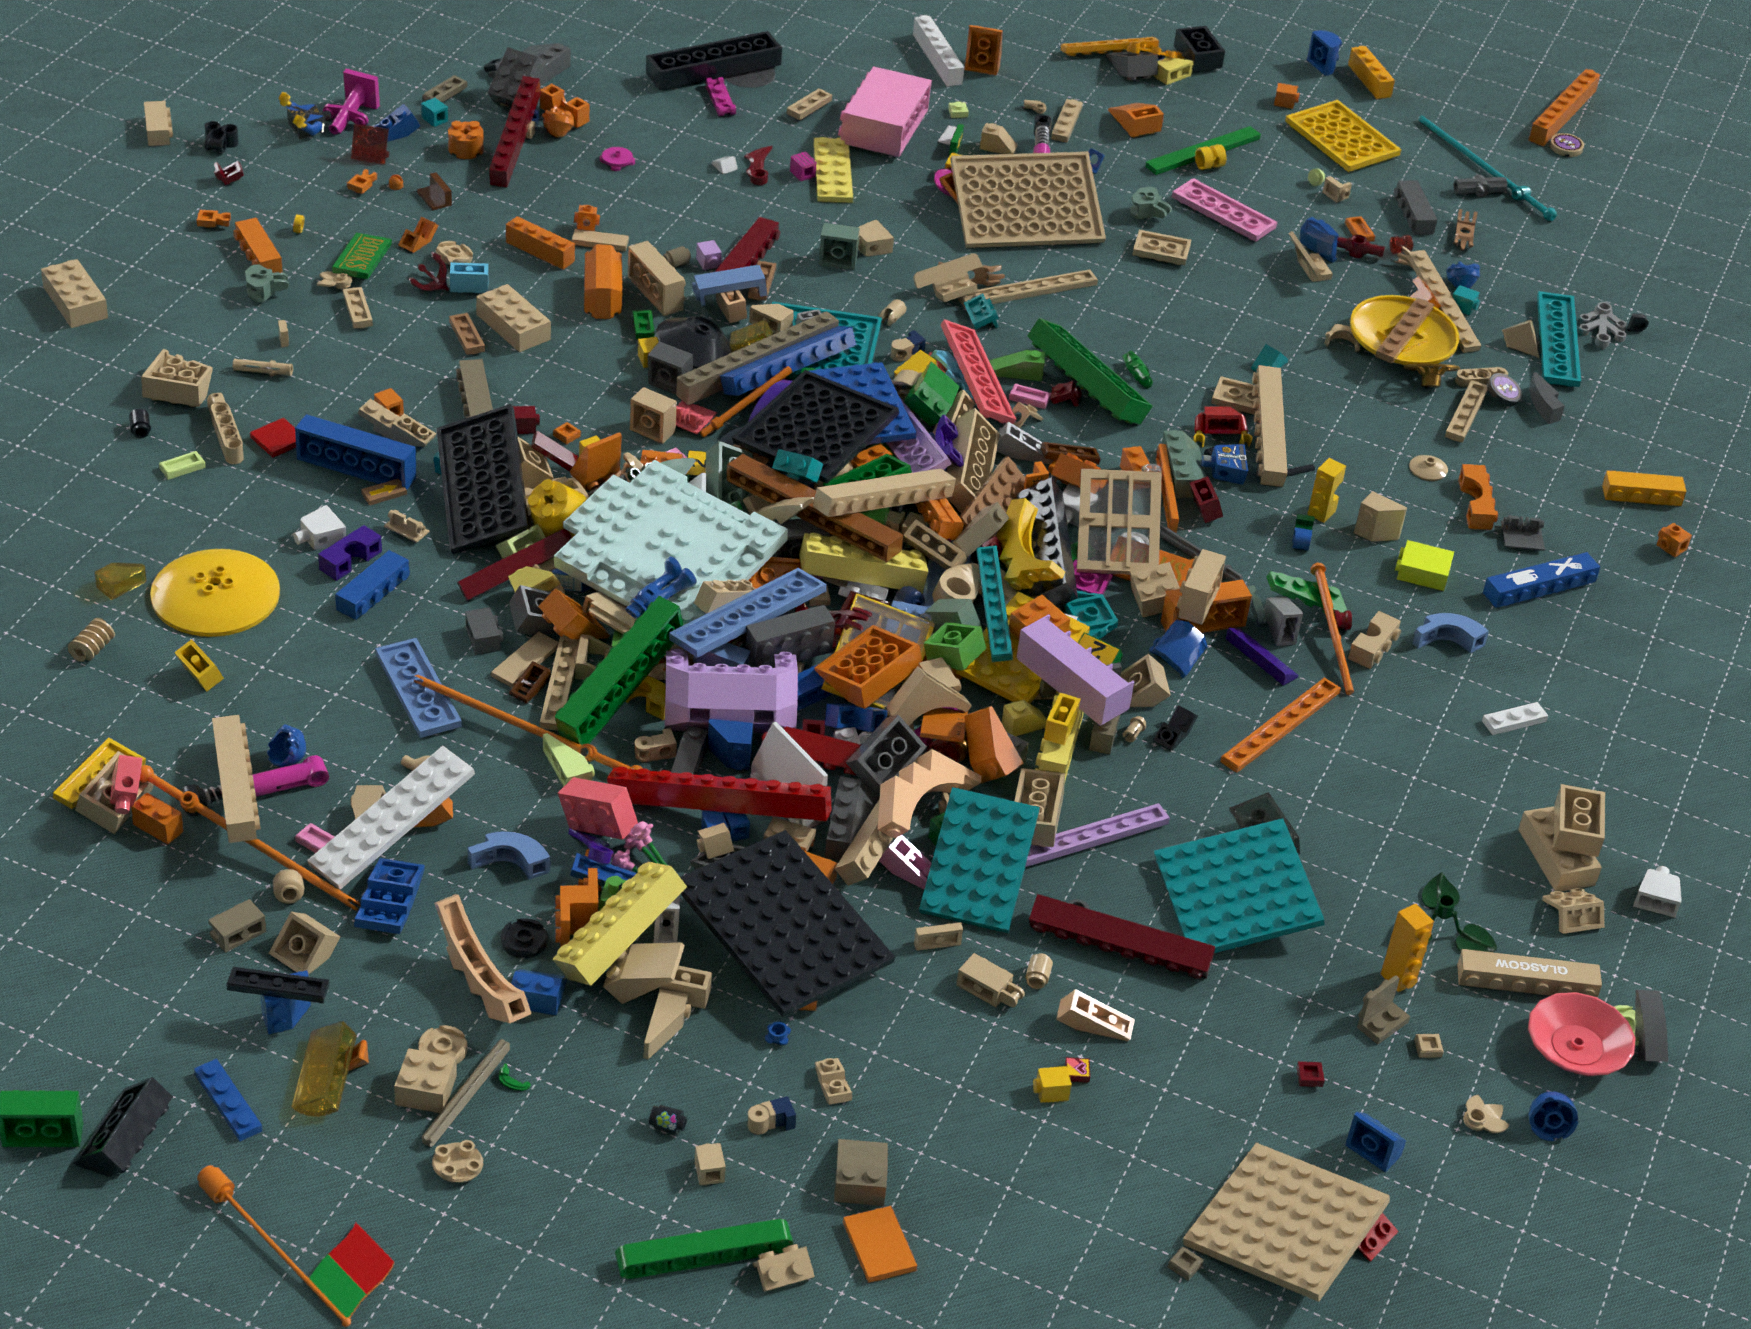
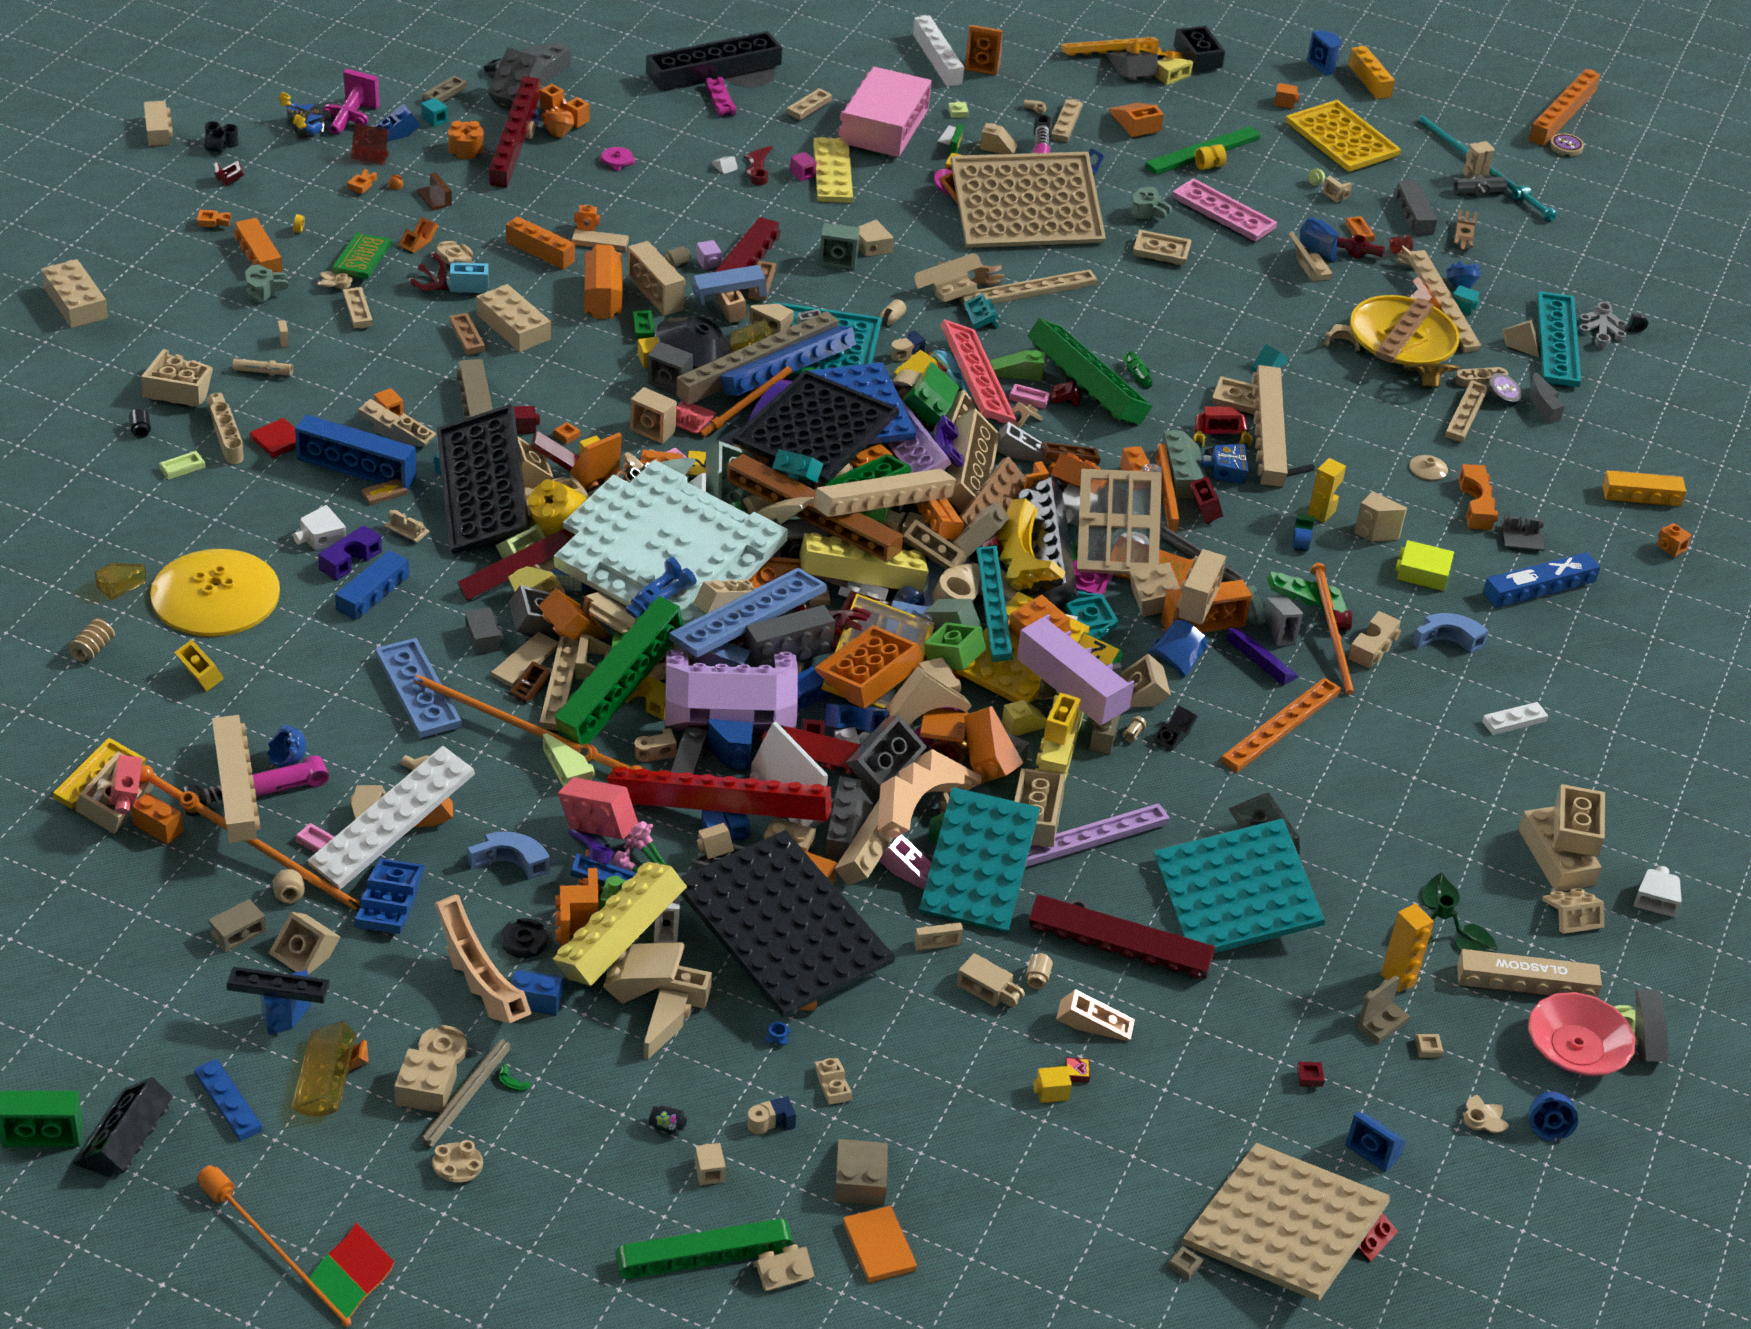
(1478, 160): none -> tan brick

